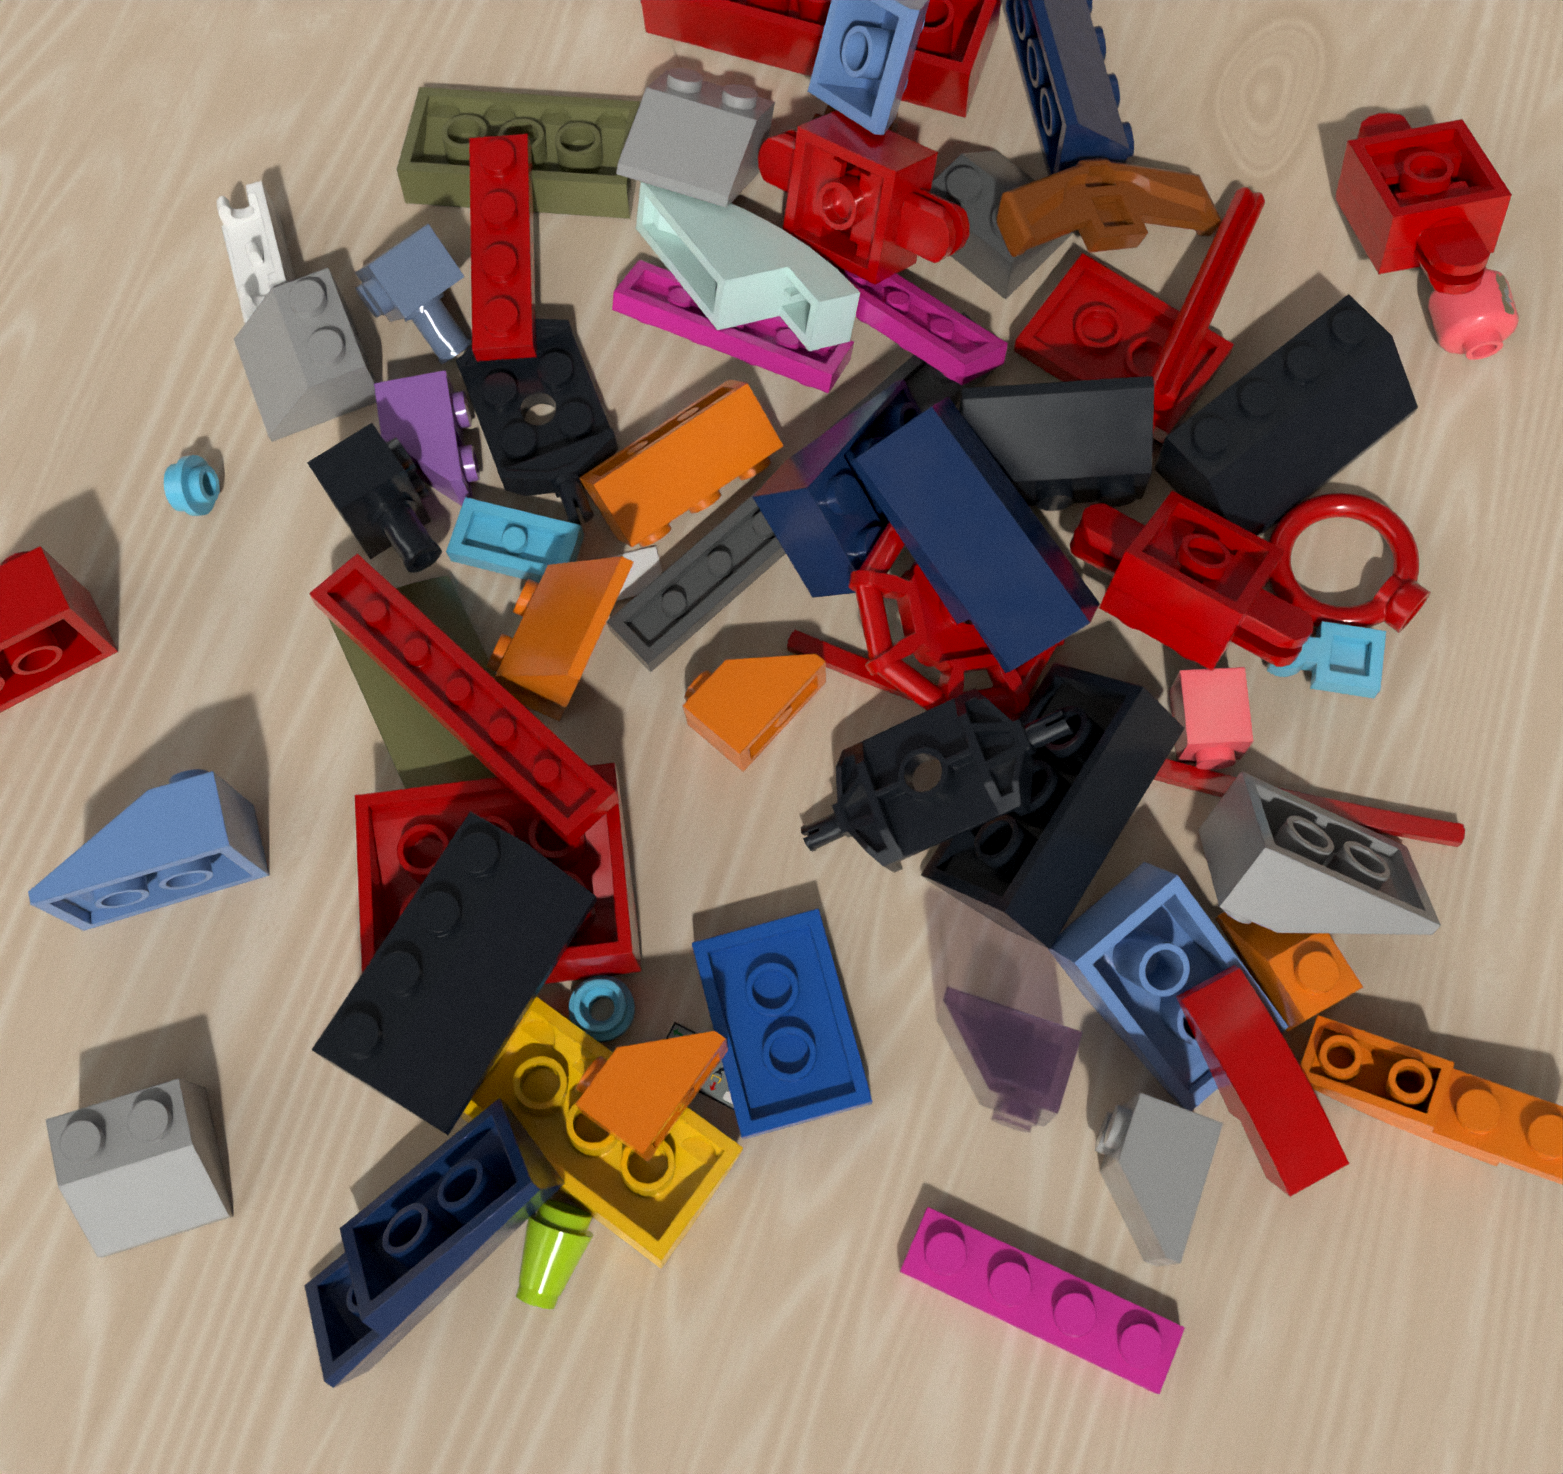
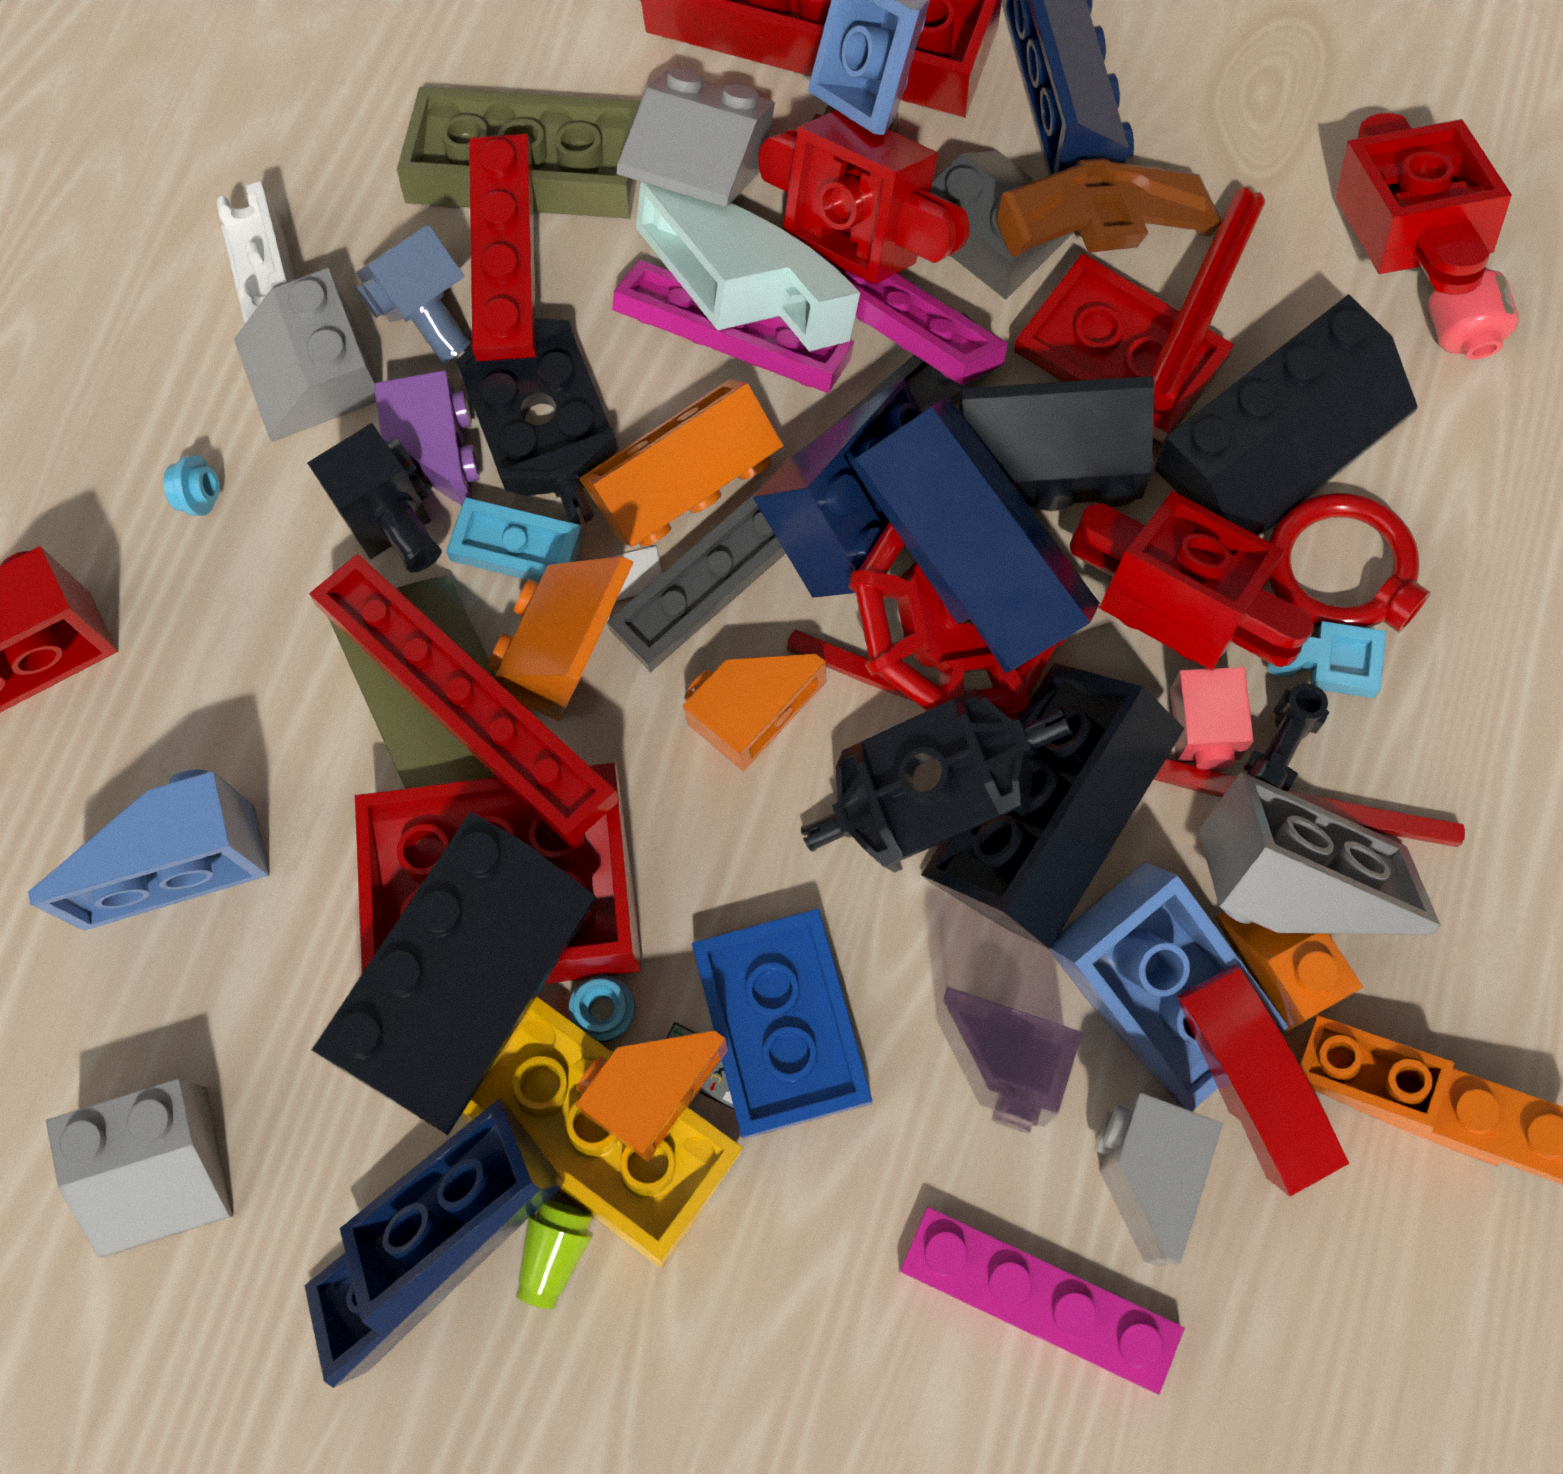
(1296, 716): none -> black bar

